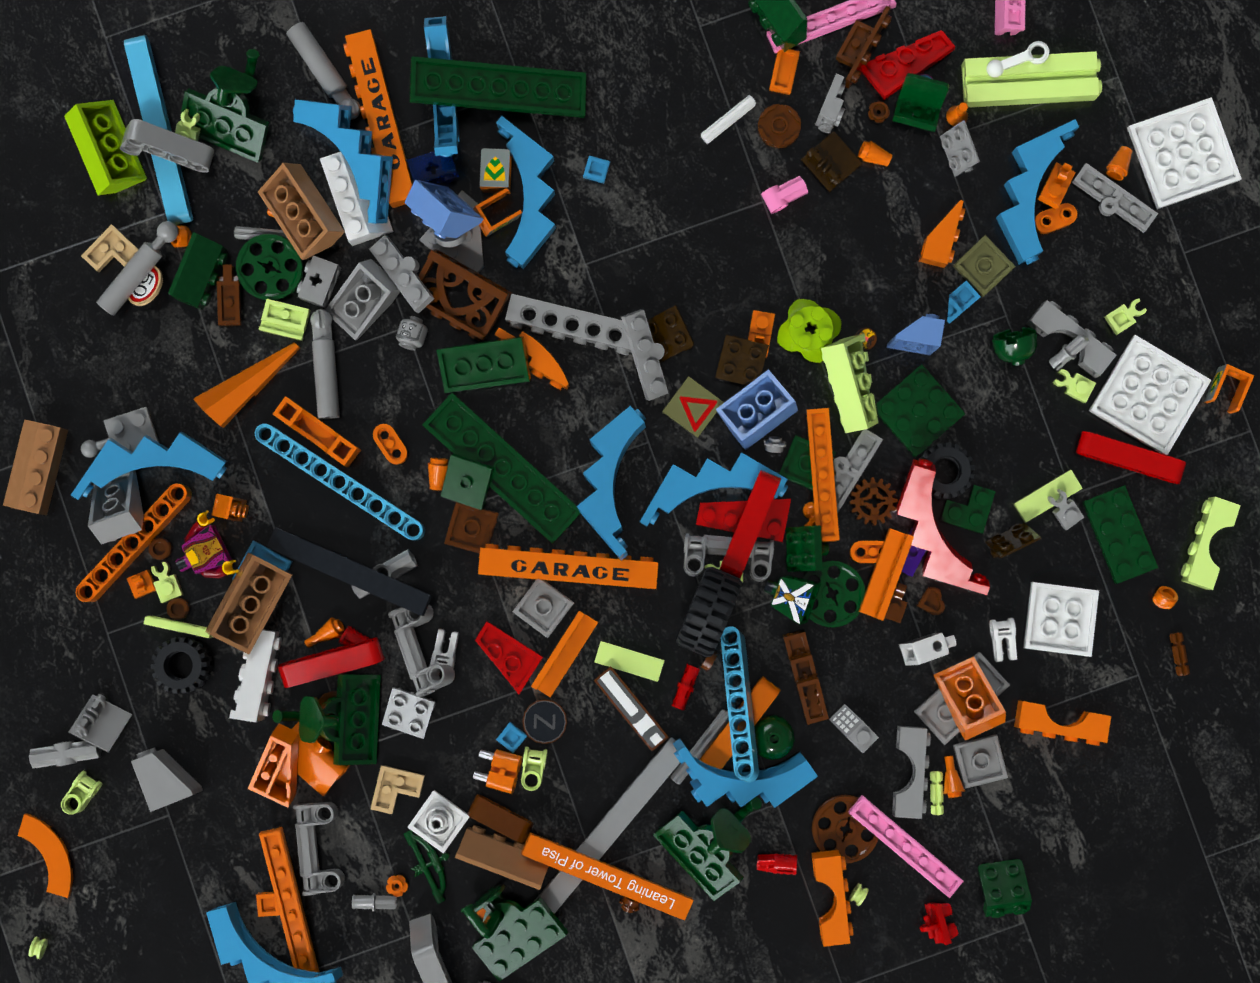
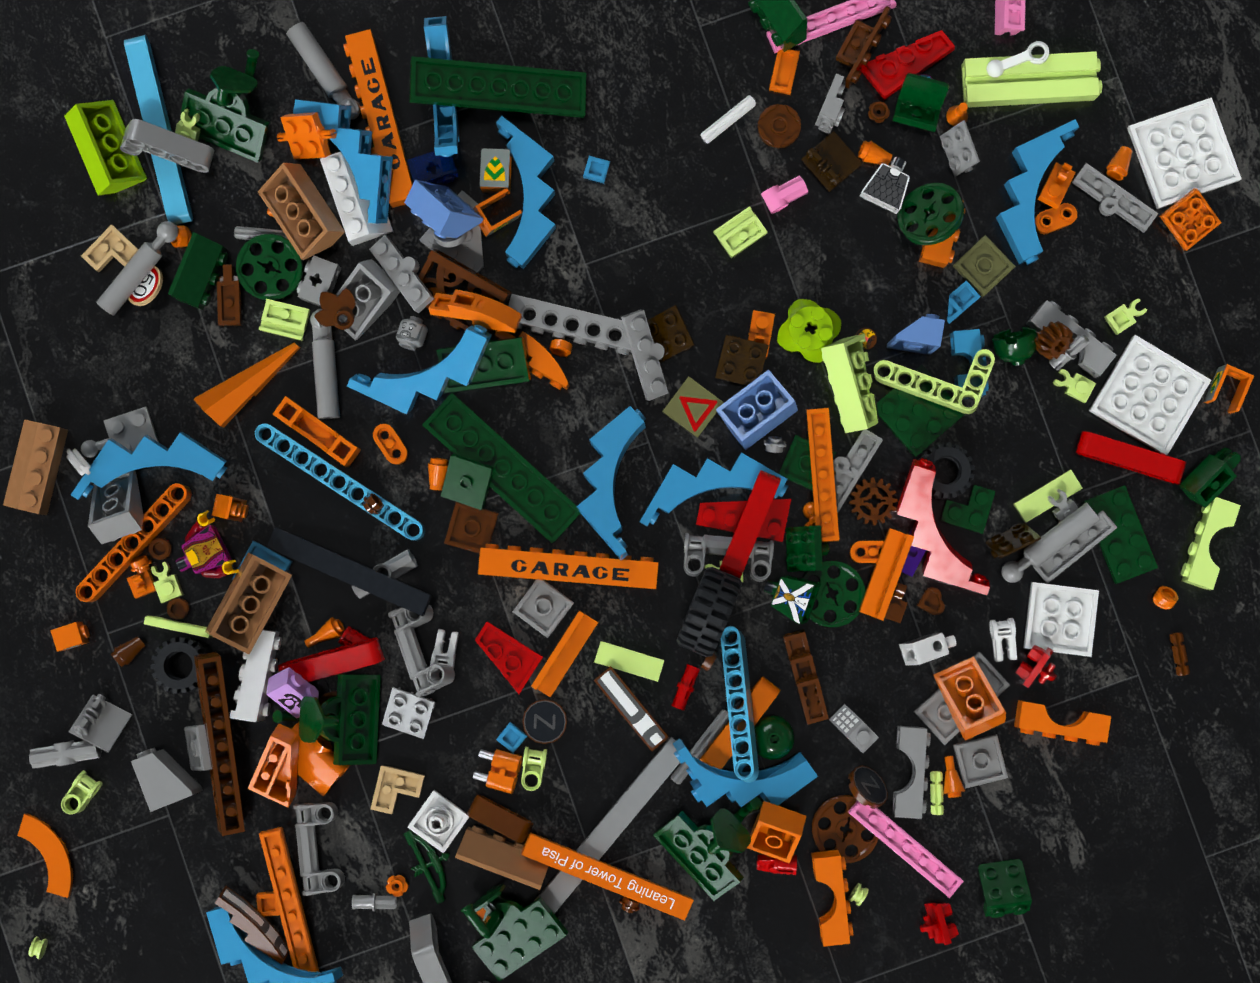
(70, 636): none -> orange brick
(78, 462): none -> white axle
(127, 651): none -> reddish brown cone
(140, 564): none -> orange plate
(197, 747): none -> light grey tile
(220, 743): none -> reddish brown brick
(258, 929): none -> slope
(289, 689): none -> lavender brick
(306, 135): none -> orange plate
(333, 307): none -> reddish brown plate
(373, 504): none -> reddish brown plate
(402, 390): none -> dark azure arch
(478, 309): none -> orange slope
(560, 347): none -> orange tile
(740, 232): none -> yellowish green plate
(777, 831): none -> orange brick
(867, 787): none -> tile
(887, 186): none -> torso
(935, 220): none -> dark green wedge
(938, 385): none -> yellowish green beam
(967, 344): none -> dark azure arch
(1029, 673): none -> red hips
(1051, 542): none -> light grey piece
(1053, 340): none -> reddish brown gear
(1077, 548): none -> light grey tile
(1190, 219): none -> orange tile
(1211, 477): none -> dark green hinge

